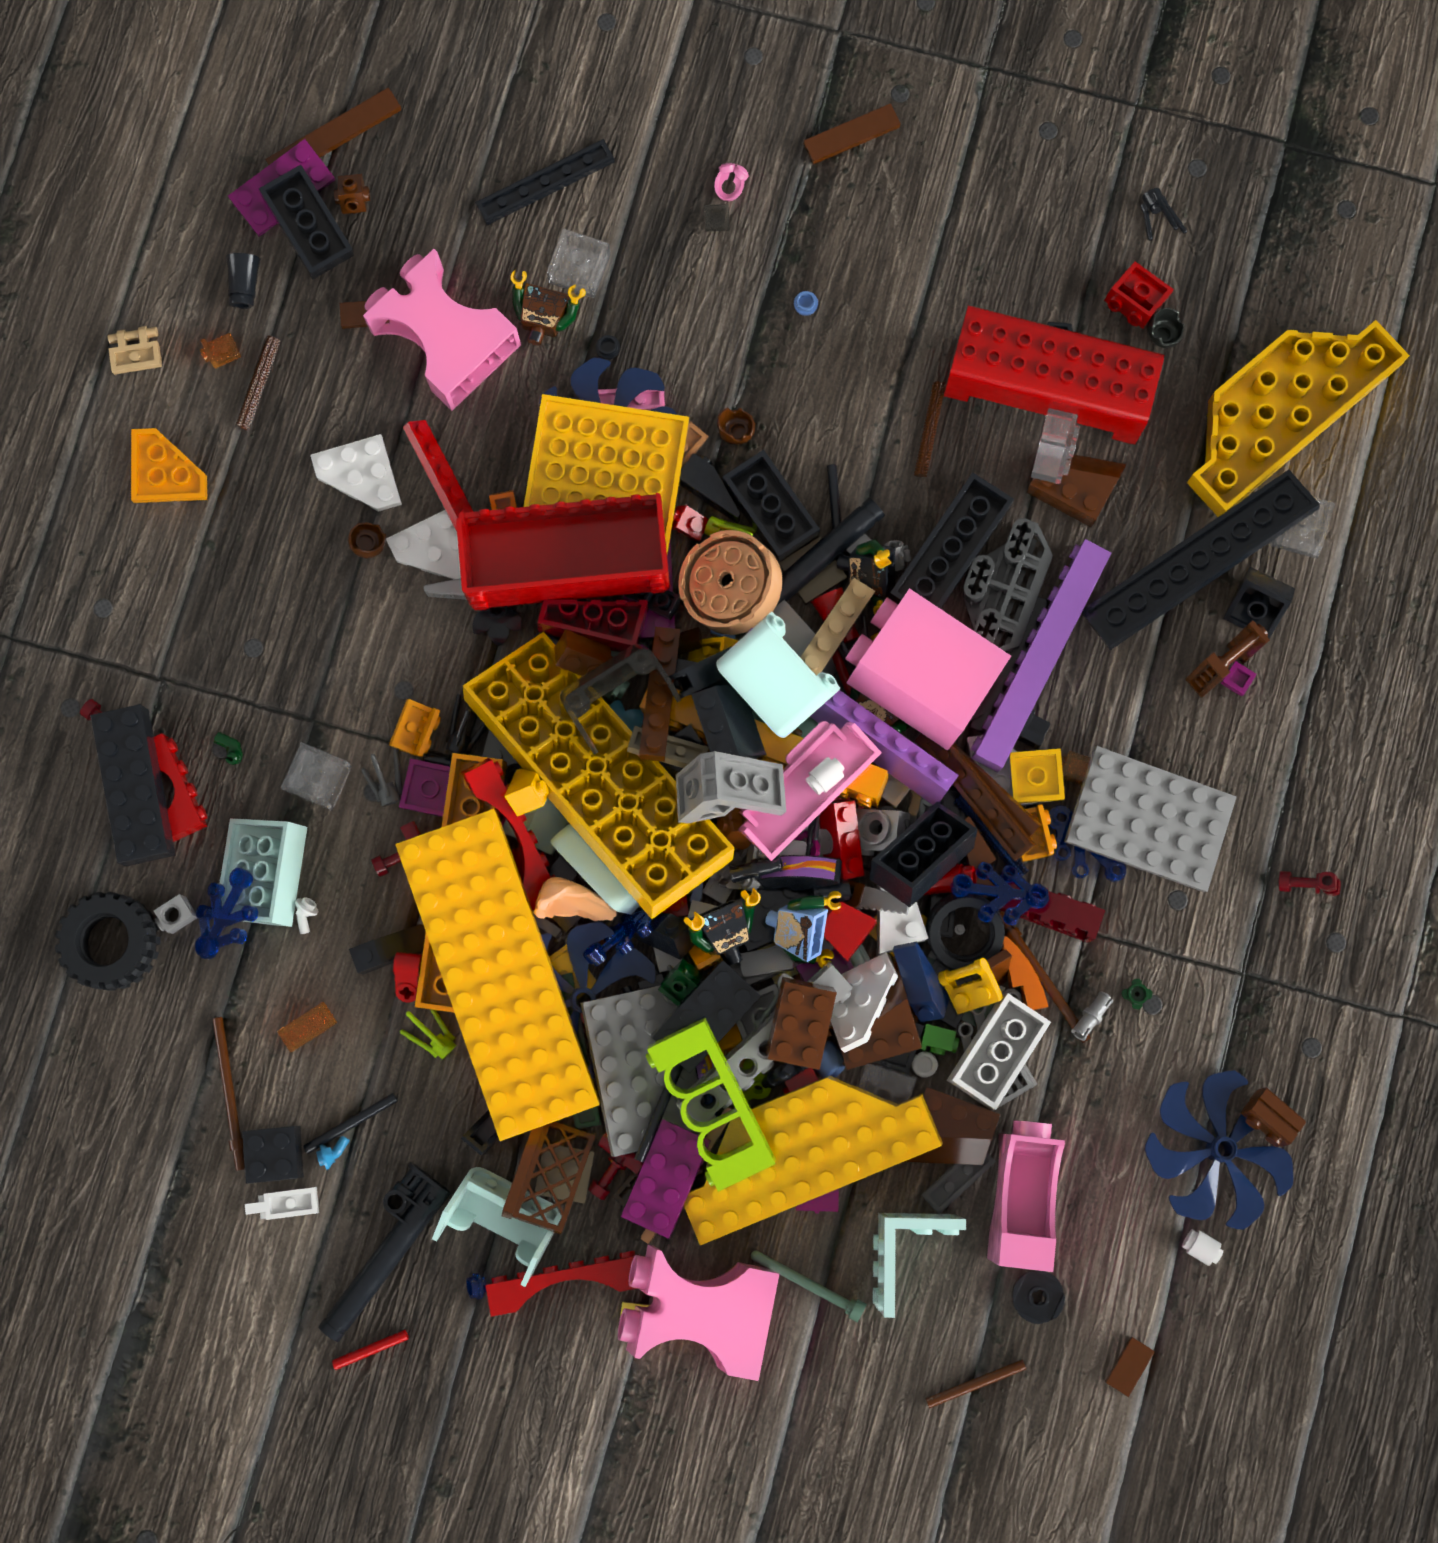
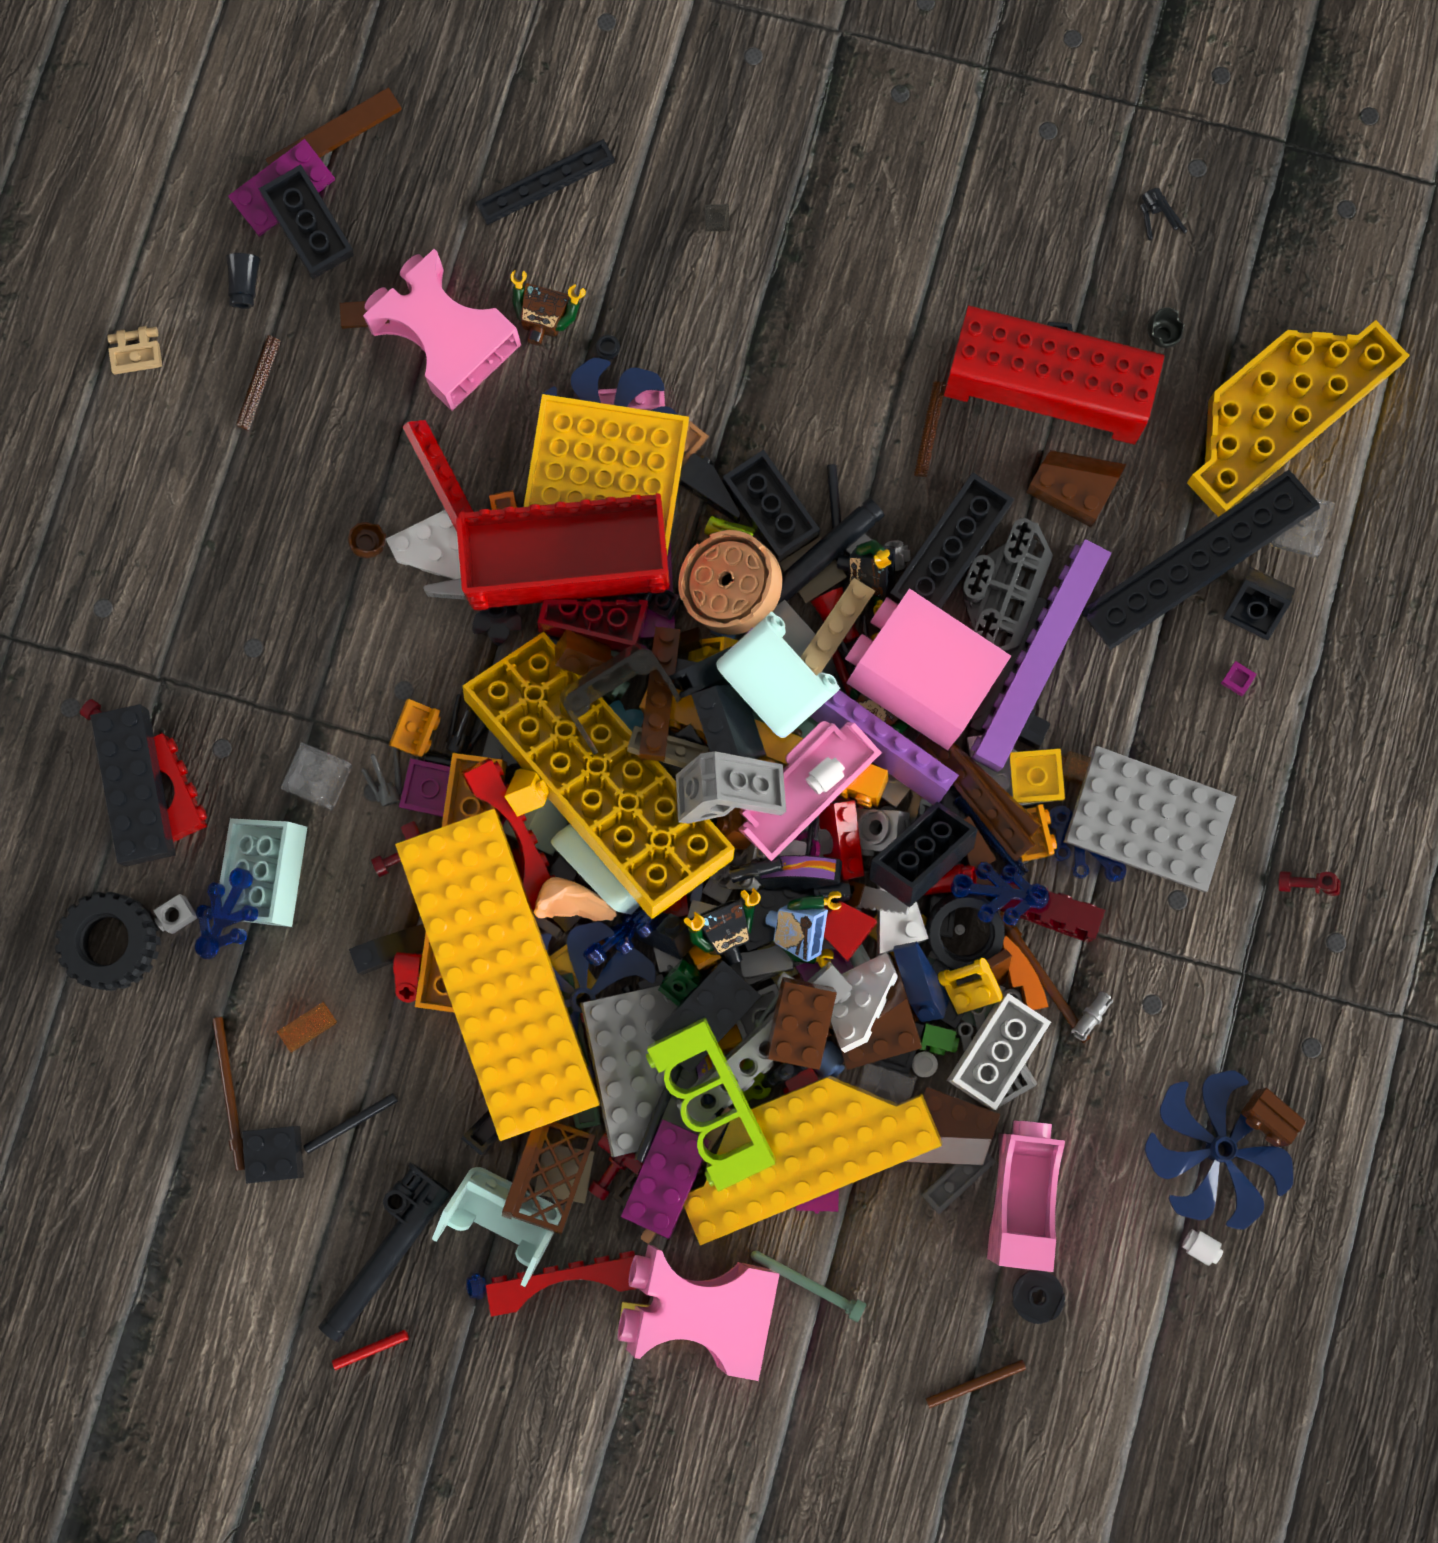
(162, 470): light orange plate -> none
(220, 350): clear orange bracket -> none
(232, 747): dark green arm -> none
(285, 1204): white hinge -> none
(305, 908): white plate -> none
(327, 1156): dark azure plate -> none
(351, 194): reddish brown brick -> none
(360, 472): white plate -> none
(440, 1044): lime plant -> none
(578, 262): clear brick -> none
(689, 522): red bracket -> none
(735, 426): reddish brown hair -> none
(740, 176): bright pink piece -> none
(805, 303): medium blue plate -> none
(851, 133): reddish brown tile -> none
(885, 1244): light aqua bracket -> none
(1056, 446): clear brick -> none
(1129, 1366): reddish brown tile -> none
(1138, 295): red plate -> none
(1144, 994): dark green plate -> none
(1216, 667): reddish brown fence -> none

